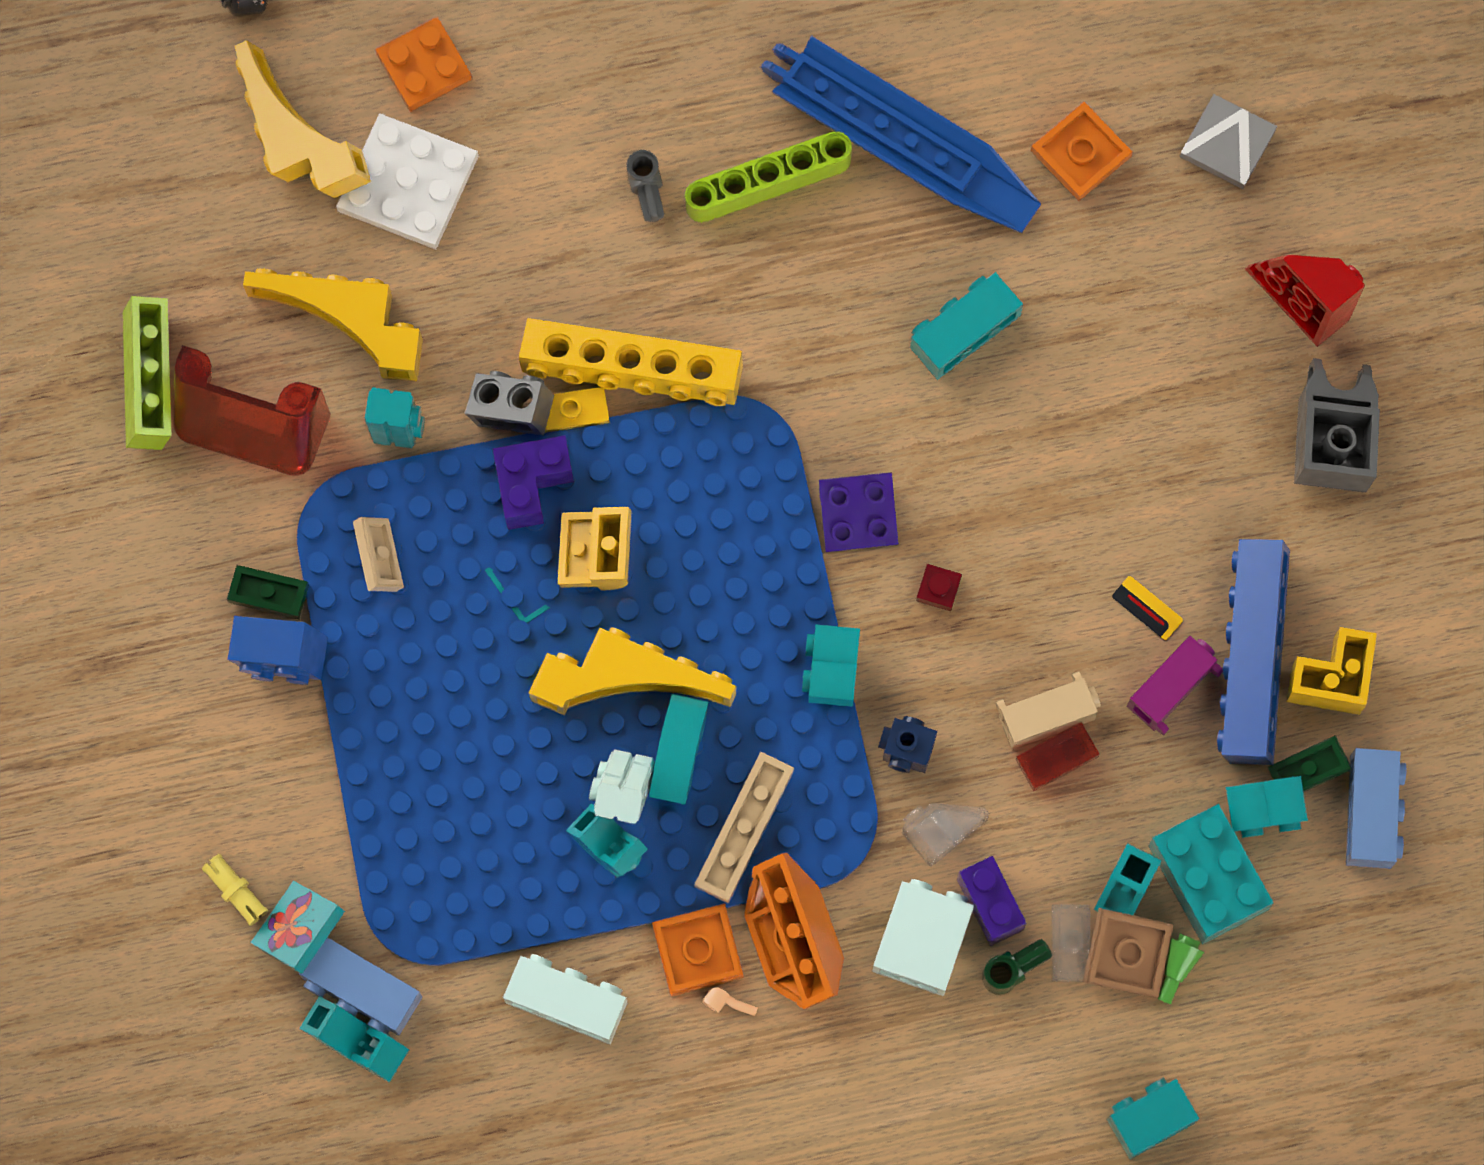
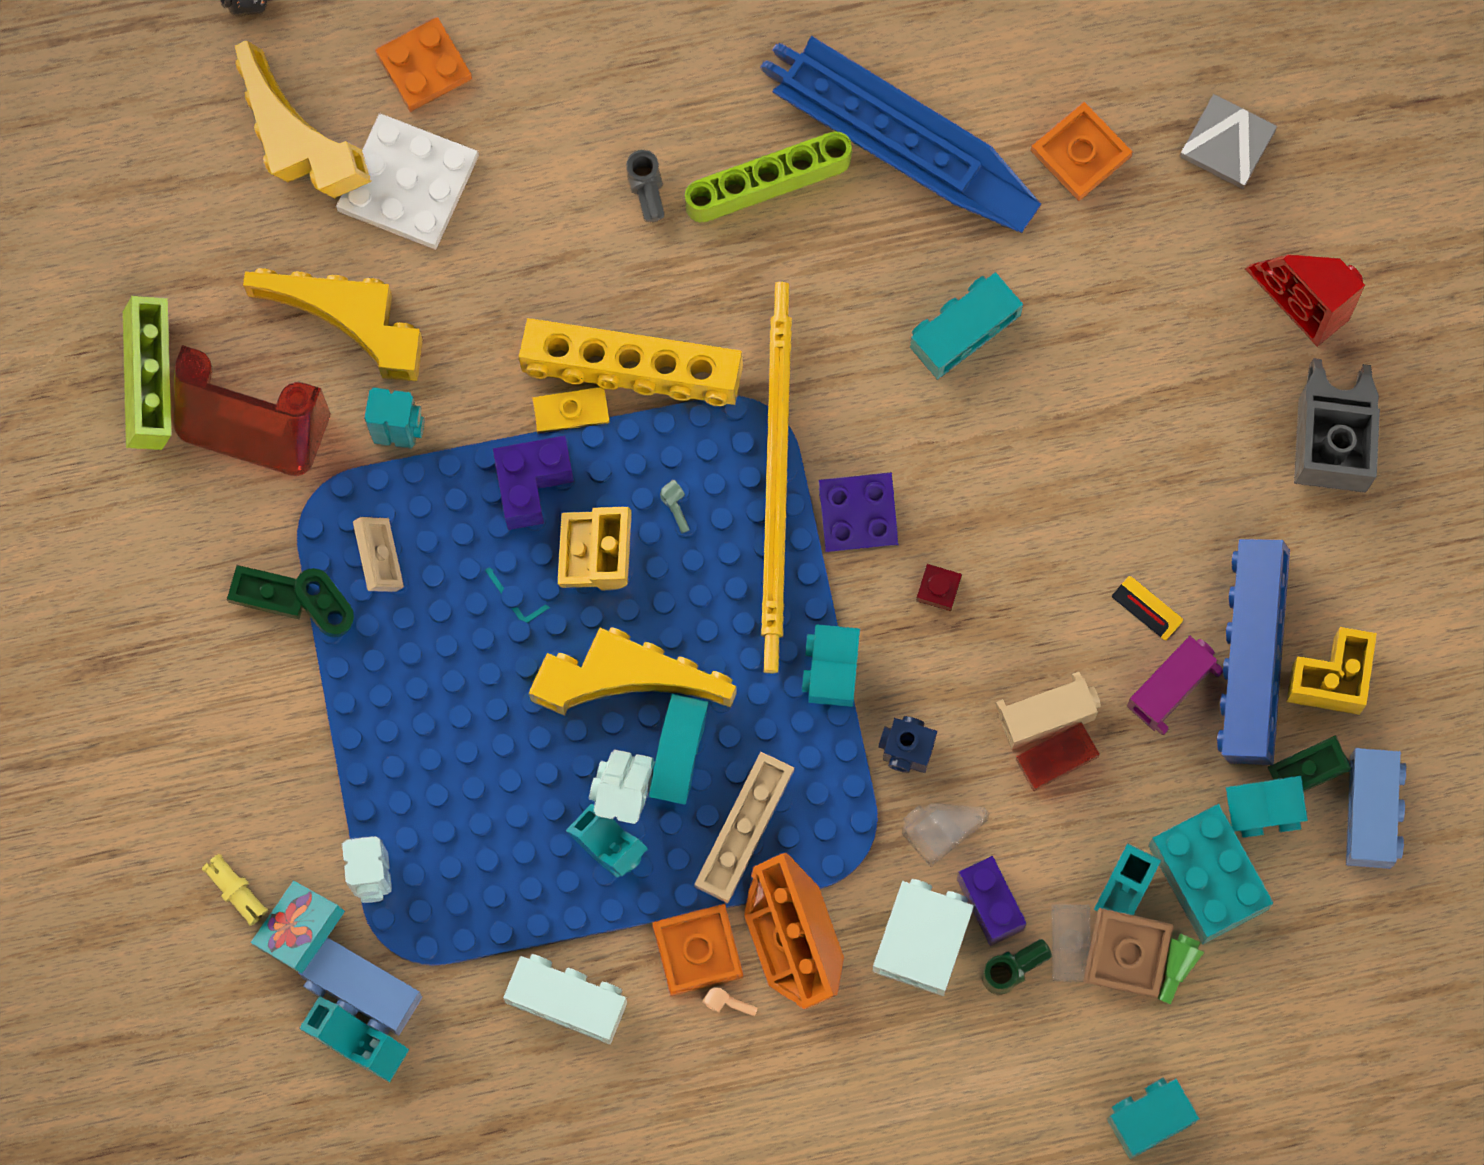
(277, 649): blue brick -> none
(323, 604): none -> dark green plate
(367, 868): none -> light aqua brick
(507, 410): dark grey brick -> none
(670, 495): none -> sand green hand
(776, 478): none -> yellow axle

